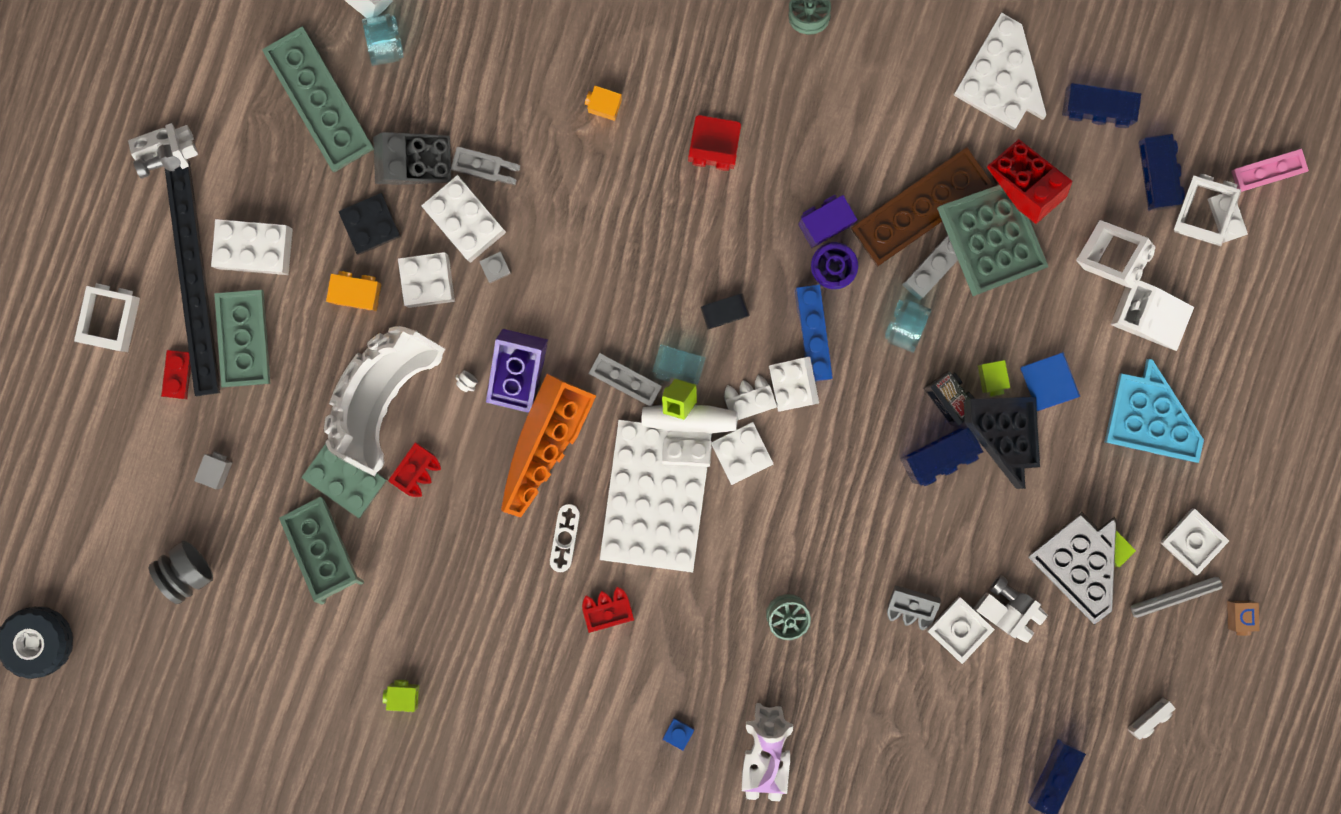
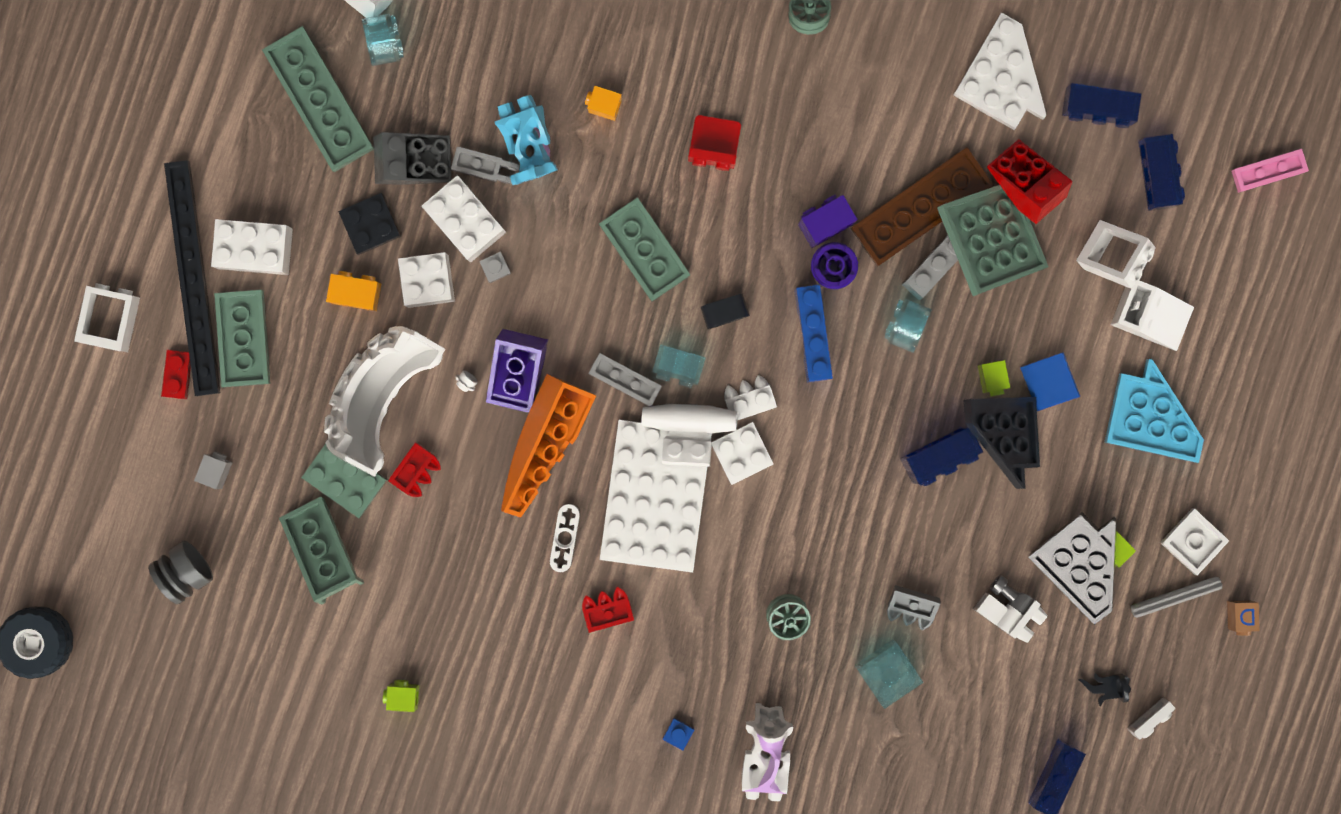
(162, 148): white hips -> none
(526, 127): none -> medium azure hips
(644, 249): none -> sand green plate
(679, 399): lime brick -> none
(794, 384): white plate -> none
(888, 674): none -> clear light blue brick
(949, 397): slope -> none
(960, 630): white plate -> none
(1112, 687): none -> black piece
(1198, 233): white window -> none
(1219, 206): white plate -> none

